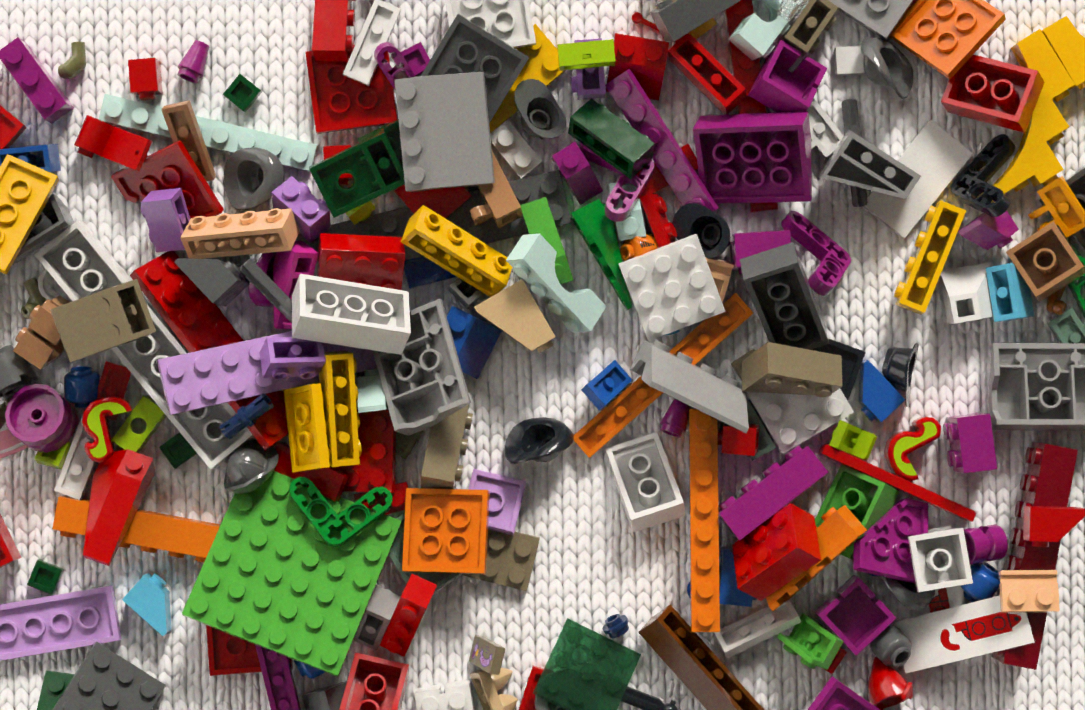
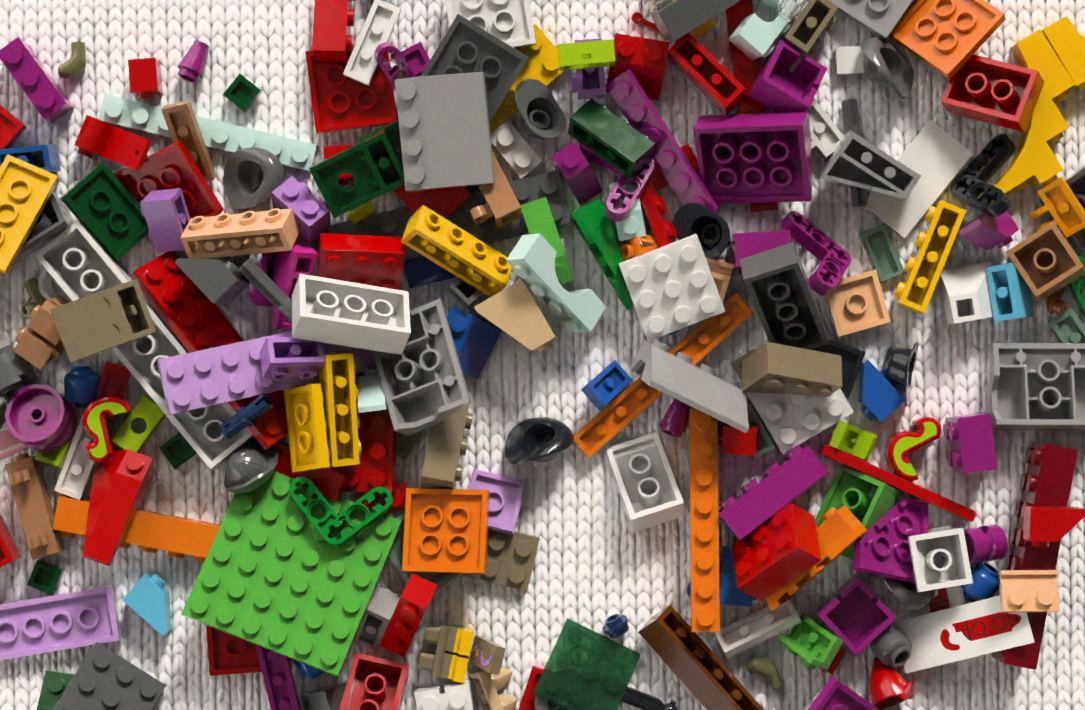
(34, 506): none -> medium nougat brick
(107, 211): none -> dark green plate
(447, 663): none -> dark tan hips
(767, 668): none -> olive arm
(857, 304): none -> light nougat plate
(881, 253): none -> sand green tile

